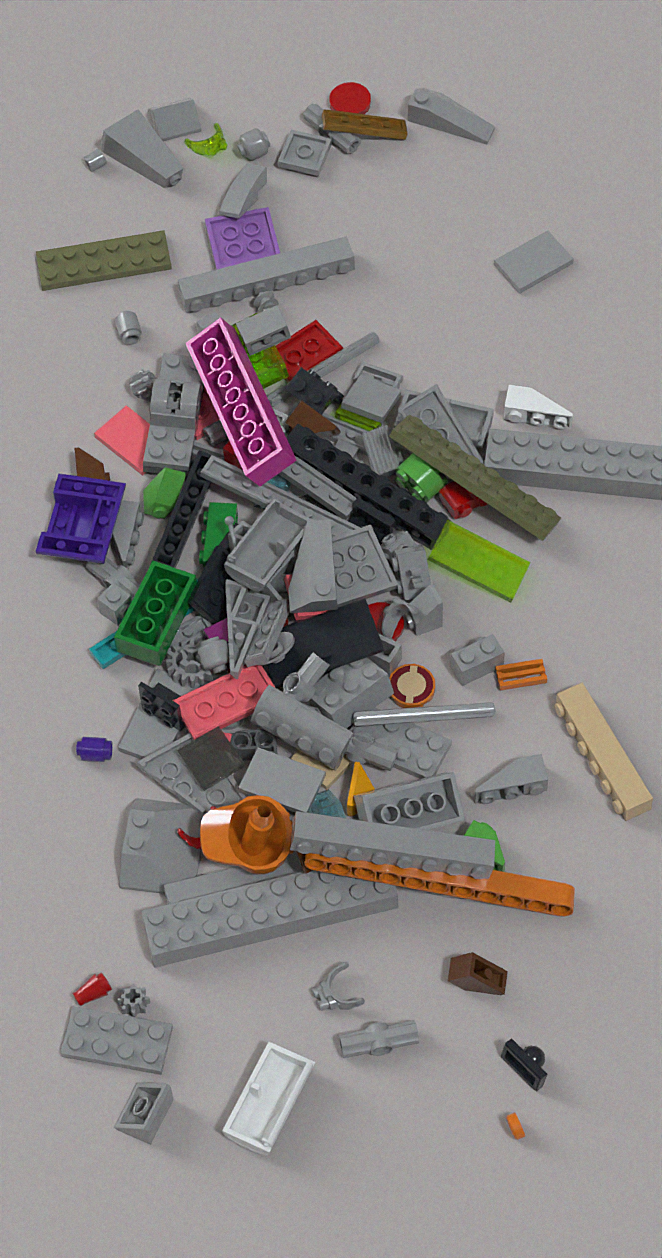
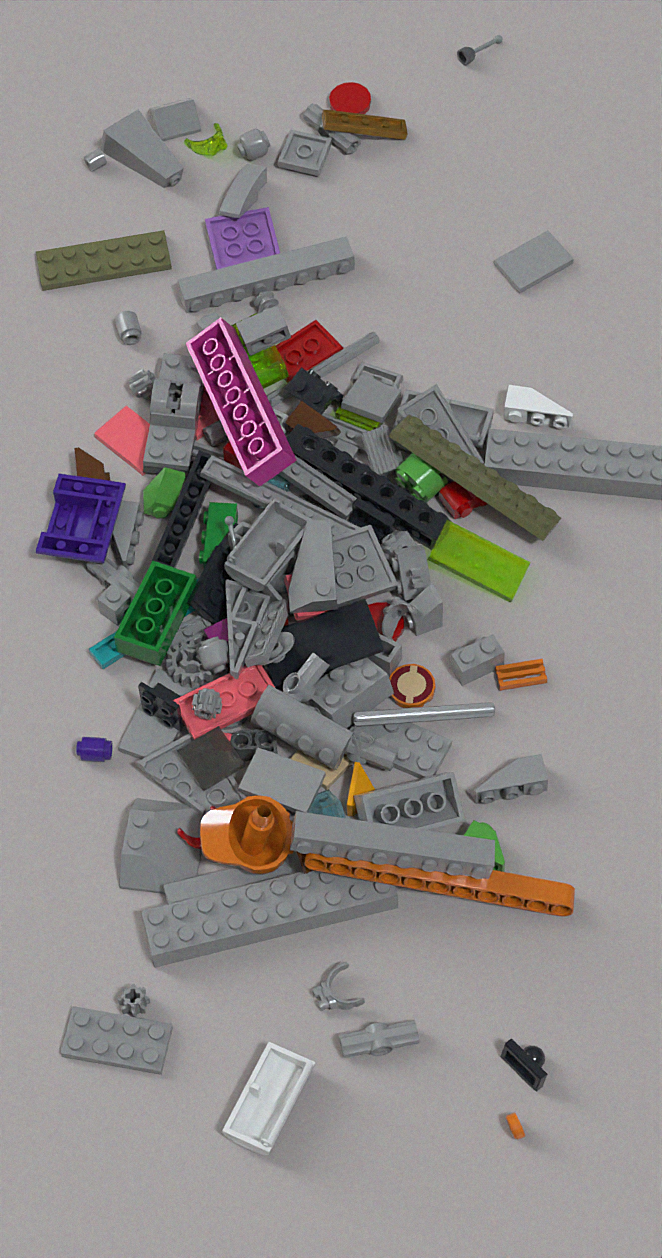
(93, 989): red cone -> none
(145, 1111): light grey slope -> none
(207, 704): none -> light grey gear
(444, 114): light grey wedge -> none
(467, 54): none -> dark grey hinge
(477, 974): reddish brown slope -> none
(603, 751): tan brick -> none

